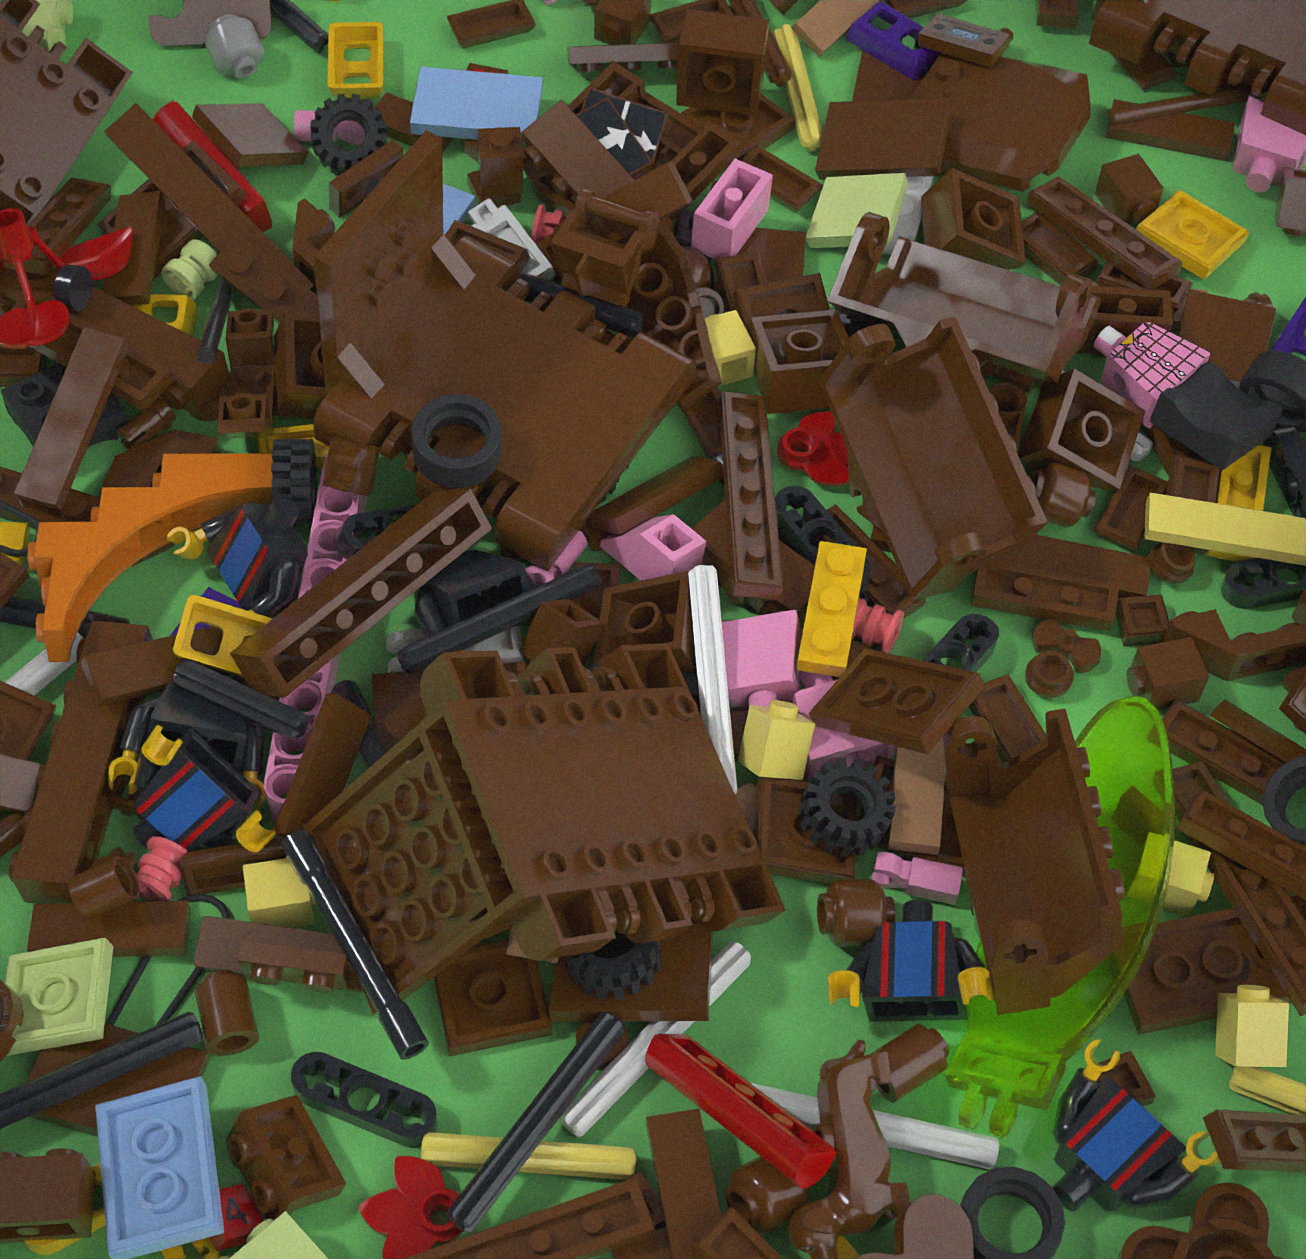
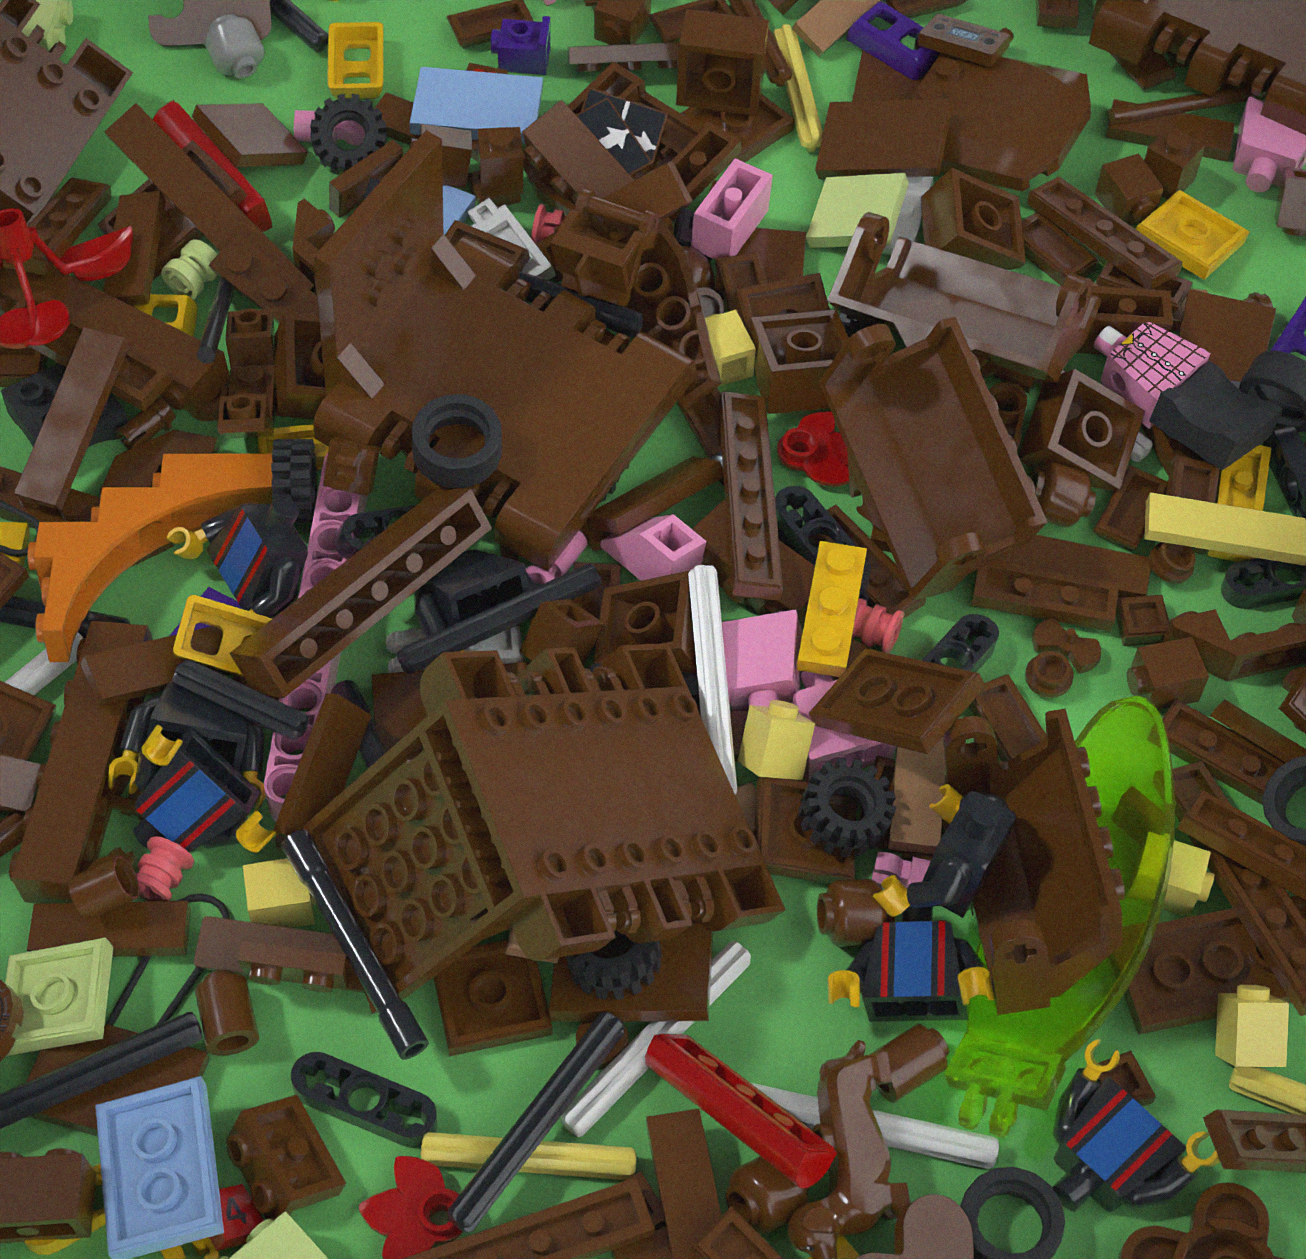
(73, 287): black tile -> none
(223, 866): reddish brown tile -> none
(455, 153): none -> reddish brown brick
(523, 45): none -> dark purple brick
(789, 184): reddish brown tile -> none
(962, 857): none -> black torso
(1174, 160): none -> reddish brown brick

